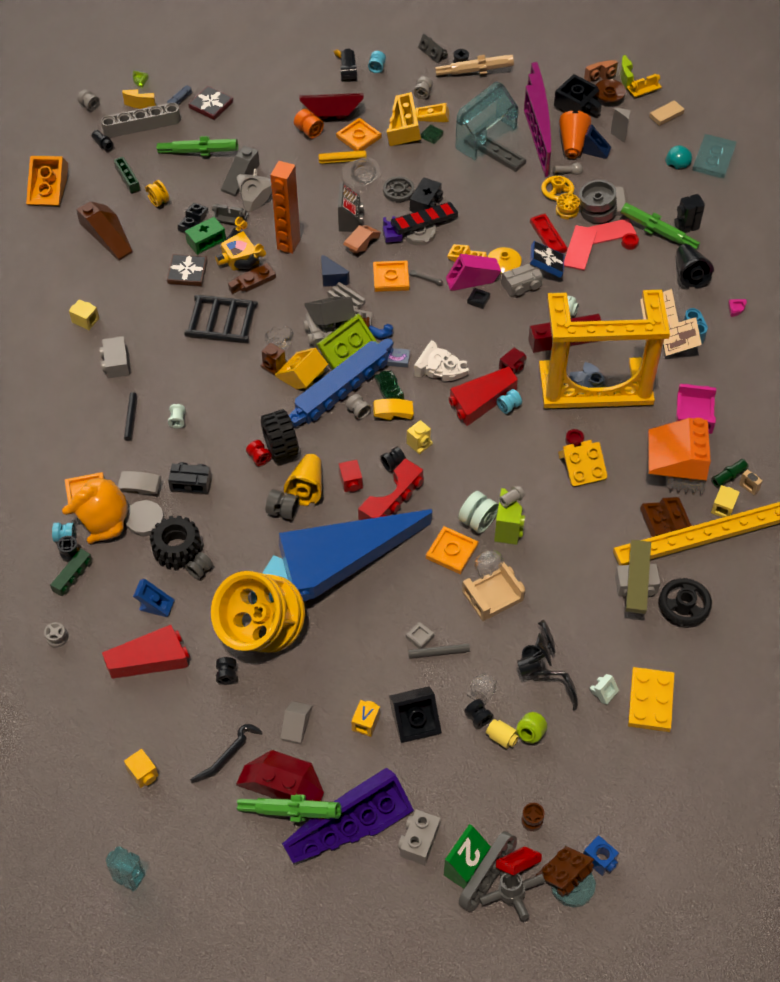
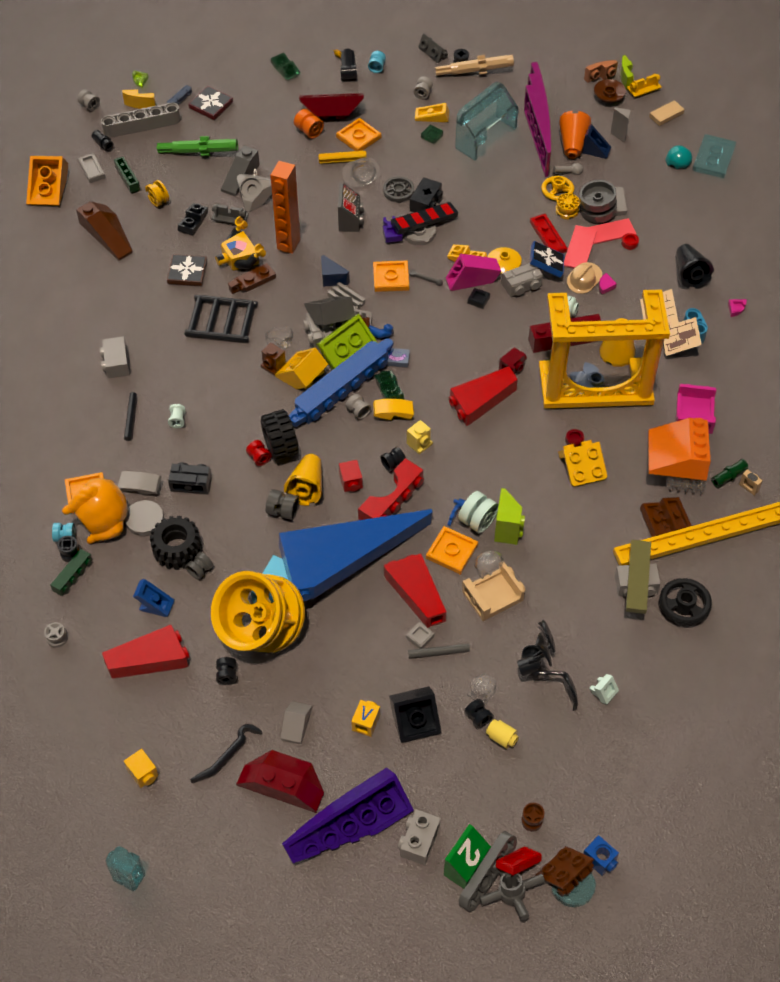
(84, 314): light yellow brick -> none
(91, 168): none -> light grey tile
(205, 235): green brick -> none
(285, 66): none -> clear green slope
(295, 807): bright green piece -> none
(360, 238): nougat slope -> none
(404, 122): yellow wedge -> none
(415, 586): none -> red slope
(440, 364): white piece -> none
(460, 502): none -> blue piece
(502, 154): dark grey tile -> none
(510, 400): medium azure wheel -> none
(515, 494): light grey pin -> none
(531, 727): lime head -> none
(578, 95): black hinge -> none
(584, 278): none -> tan piece
(606, 284): none -> dark pink tile
(617, 351): none -> yellow cone
(651, 699): yellow plate -> none
(653, 223): bright green piece -> none
(689, 213): black brick -> none
(725, 501): light yellow brick -> none

